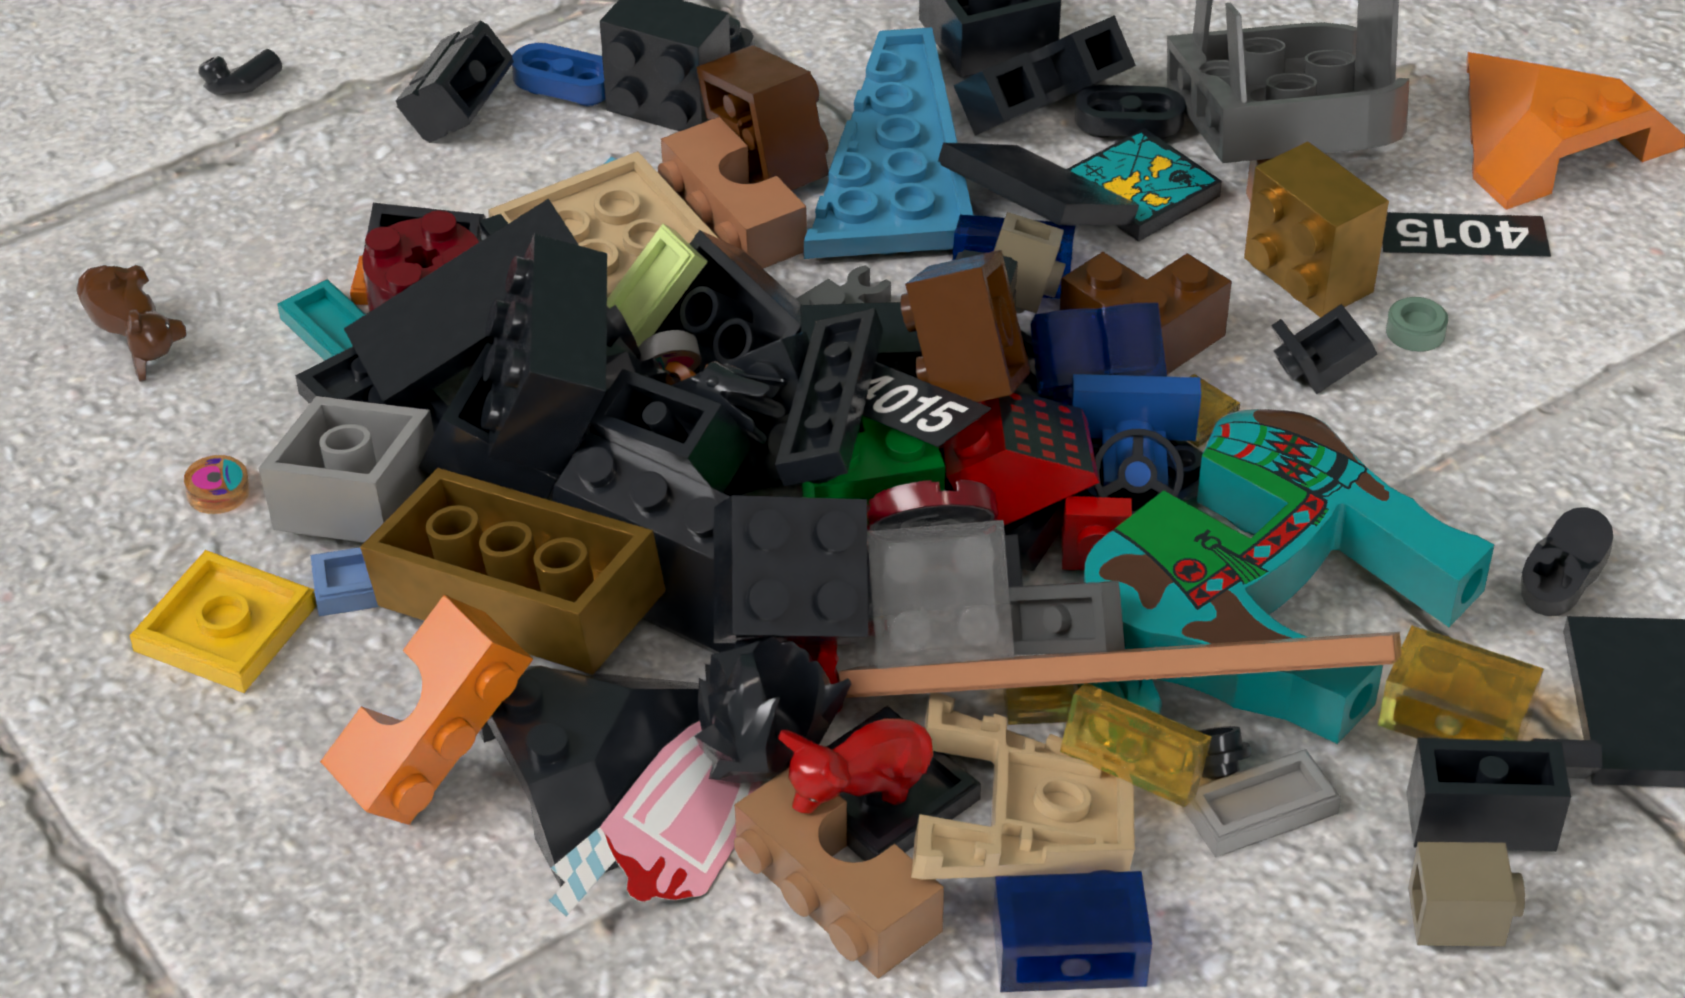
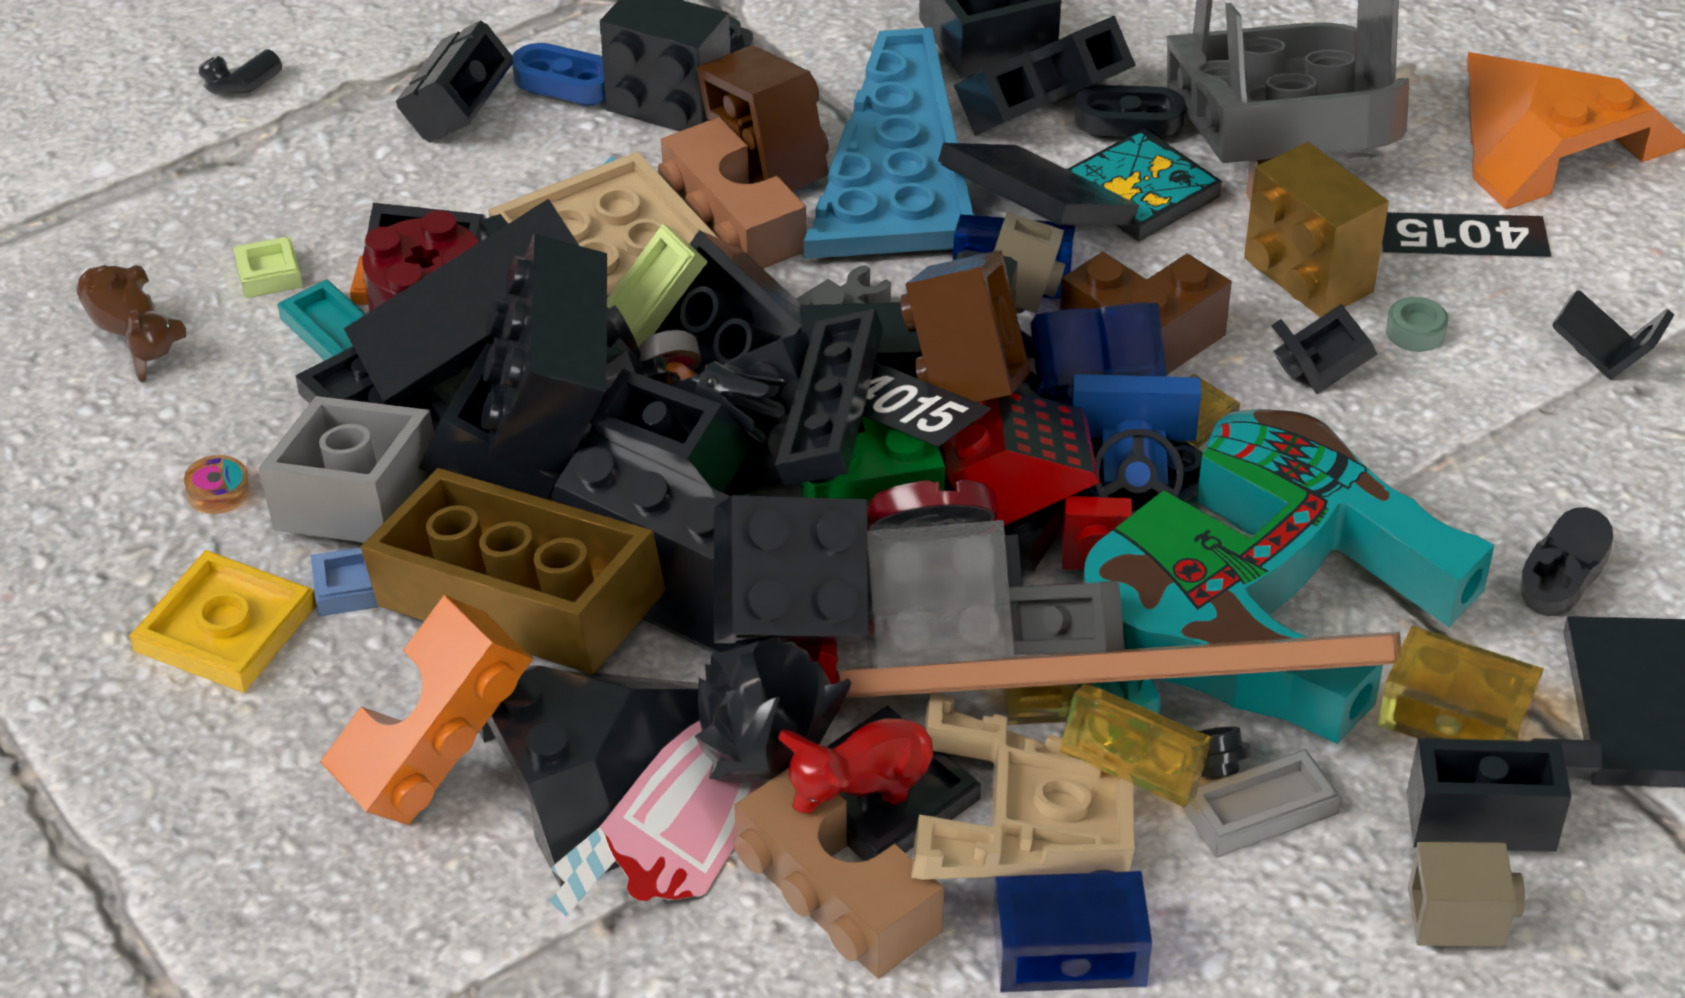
(267, 267): none -> yellowish green tile
(1602, 339): none -> black bracket

